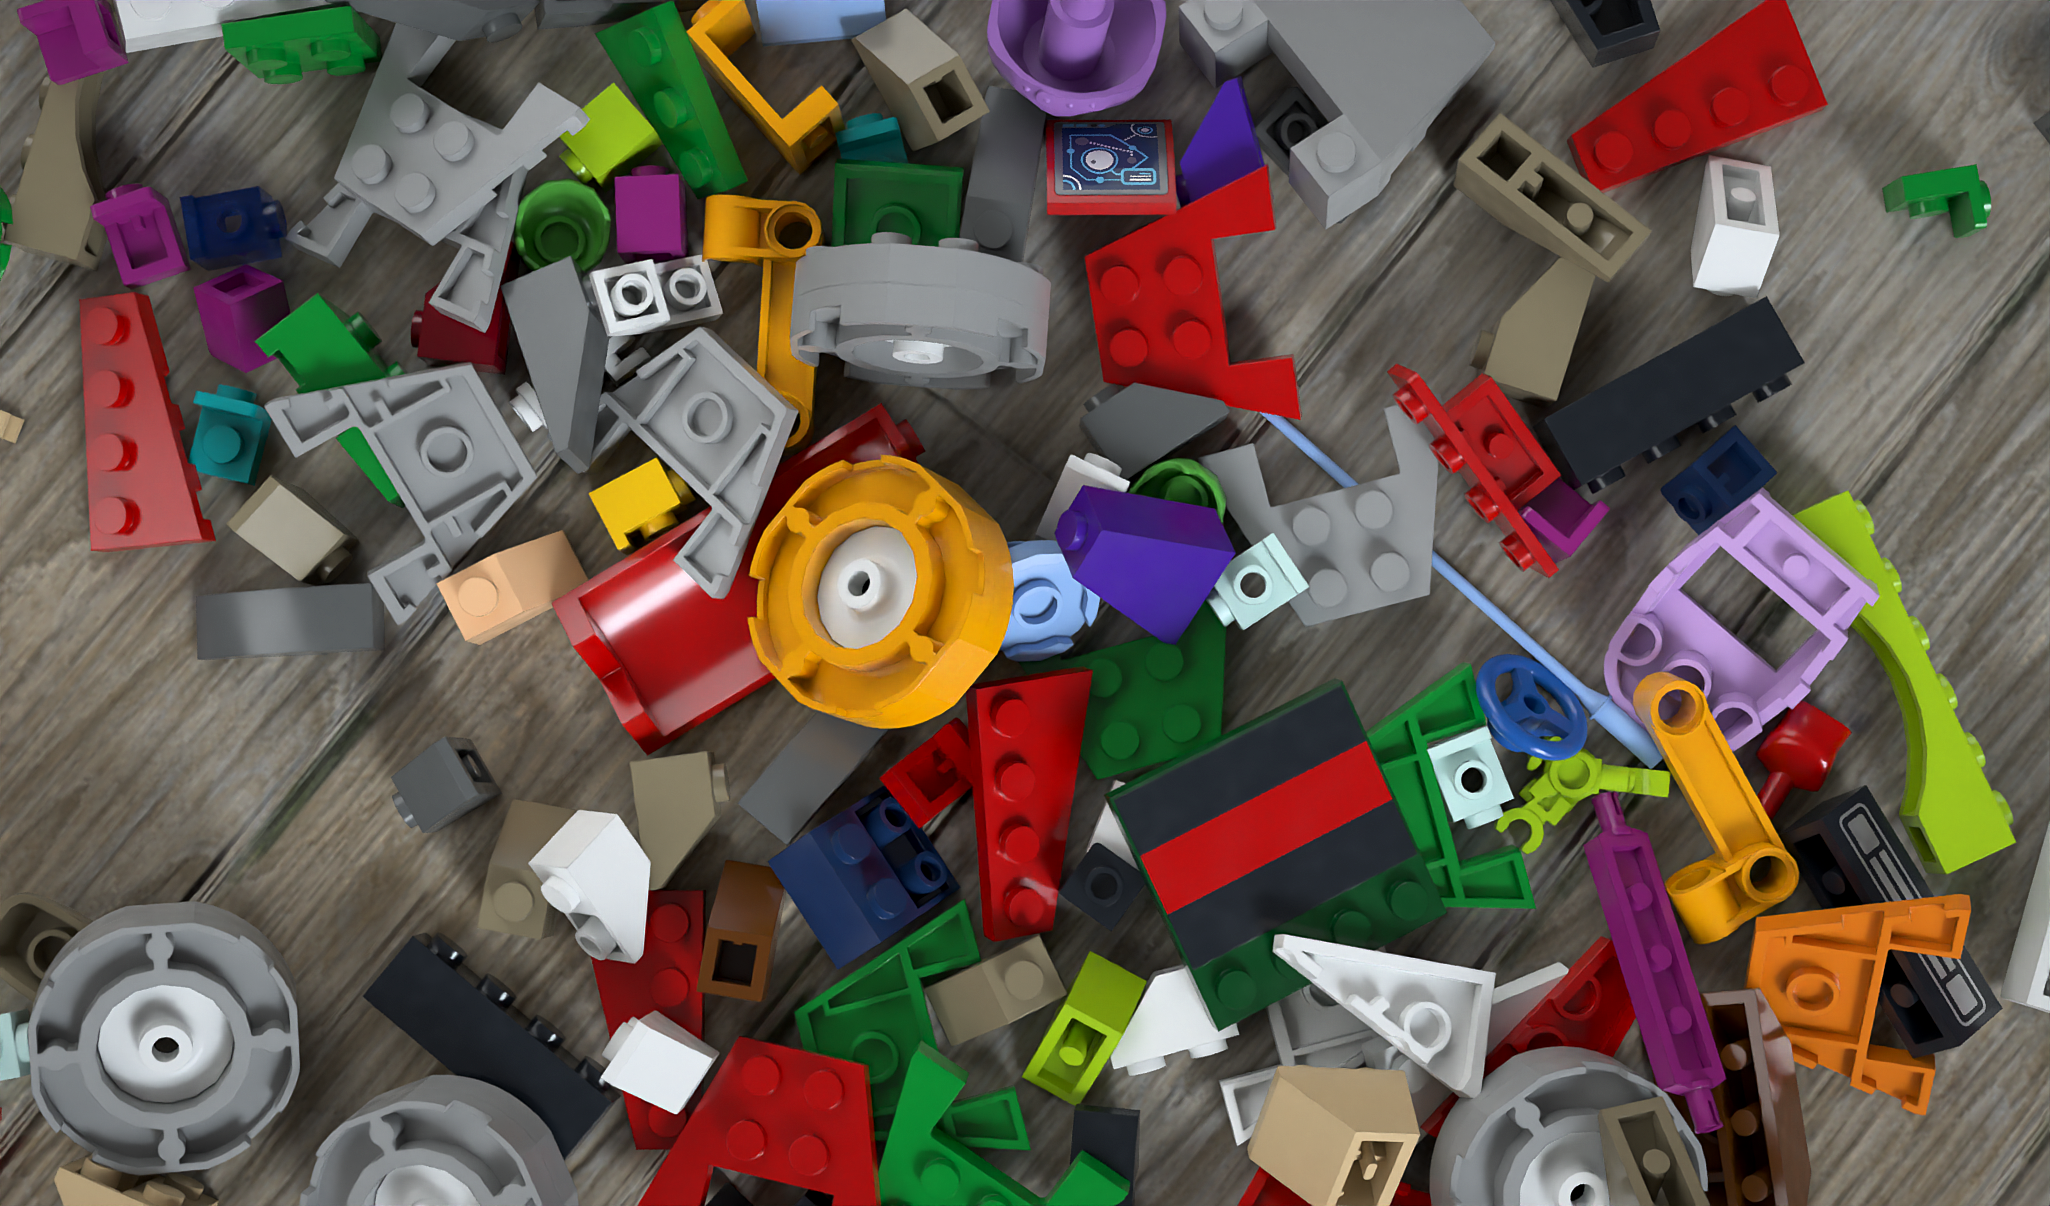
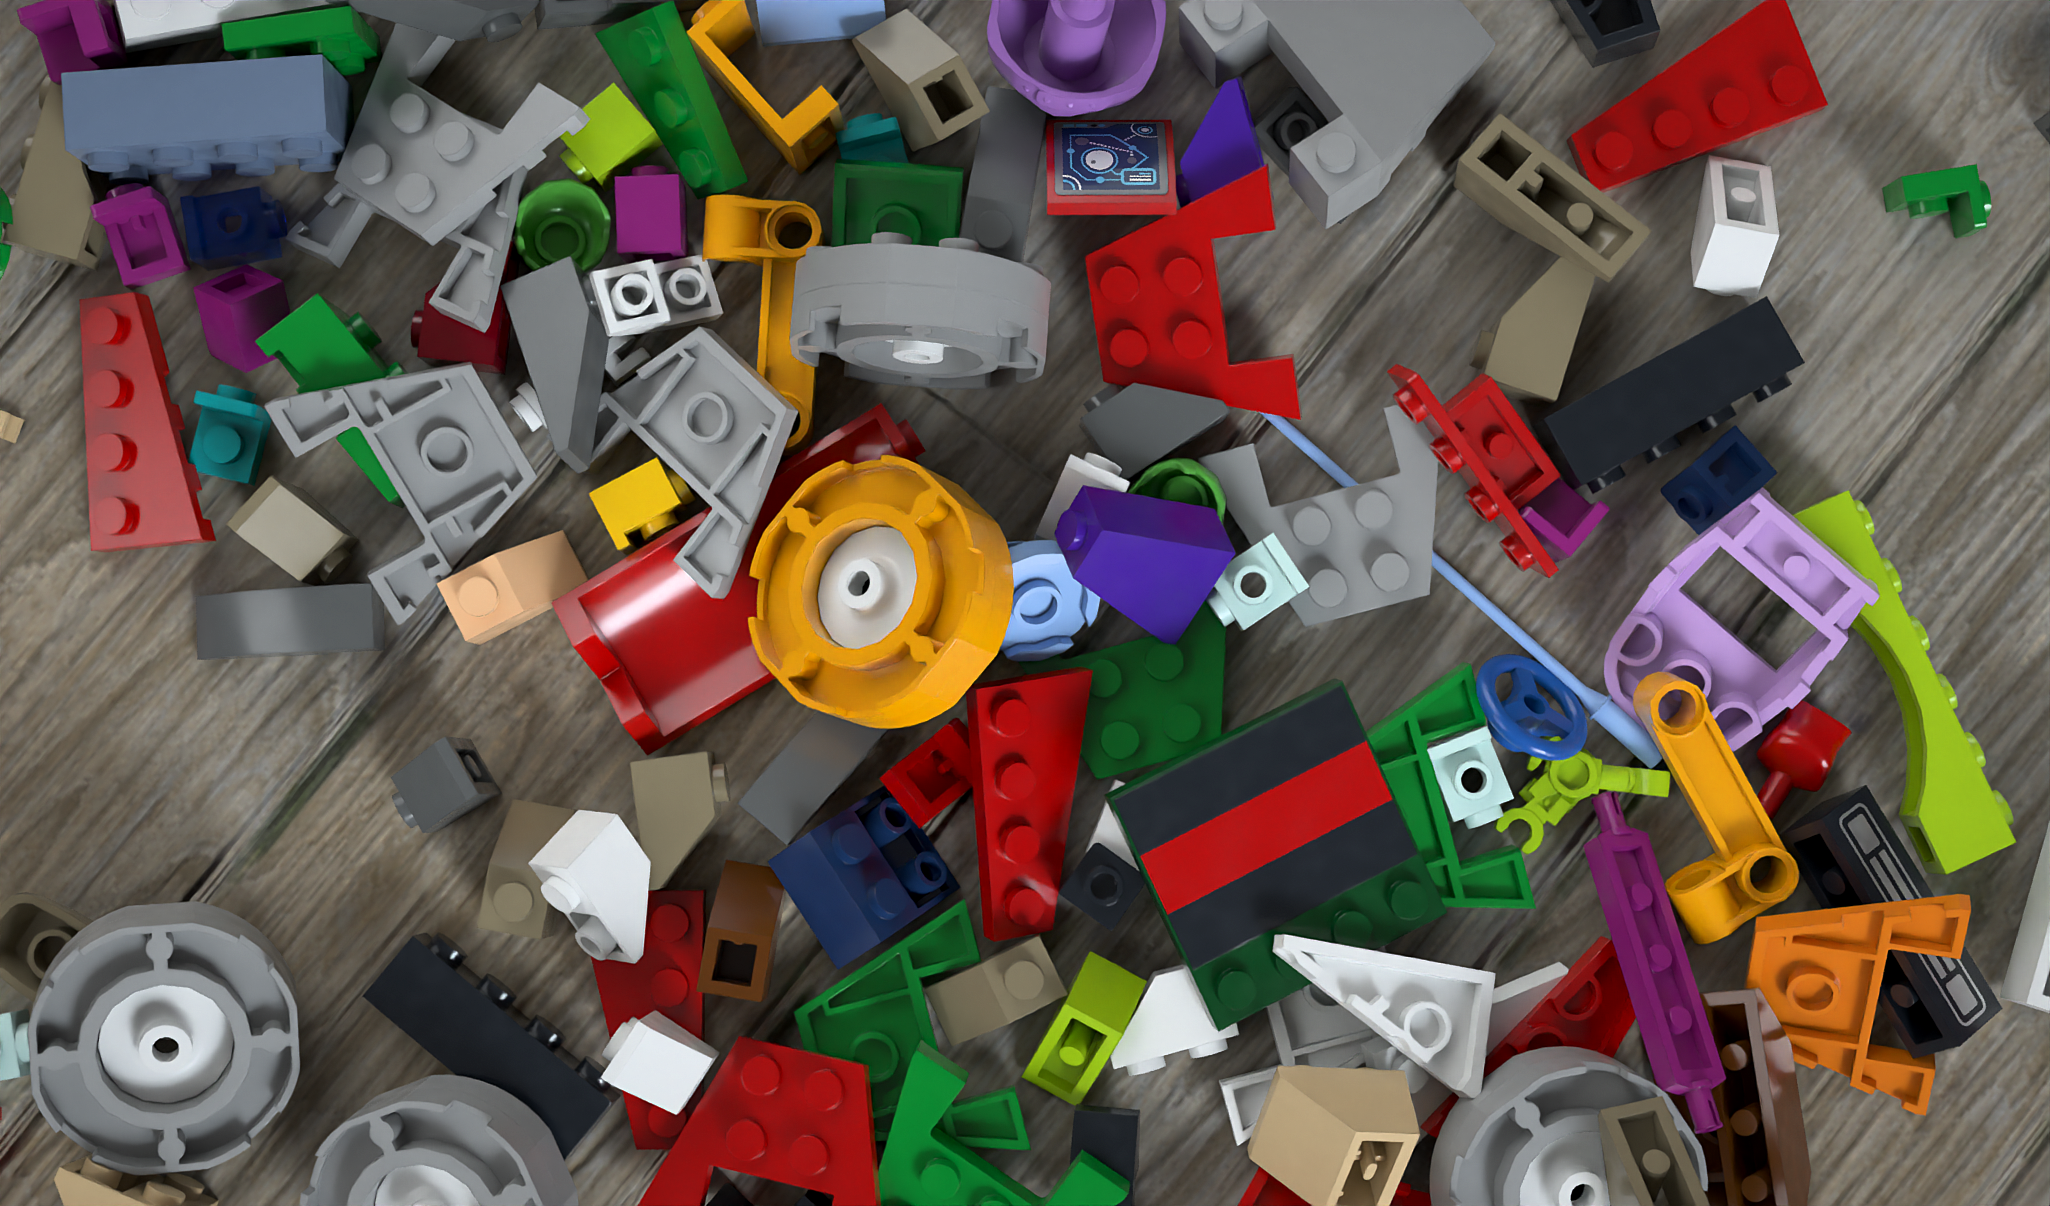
(208, 118): none -> sand blue brick

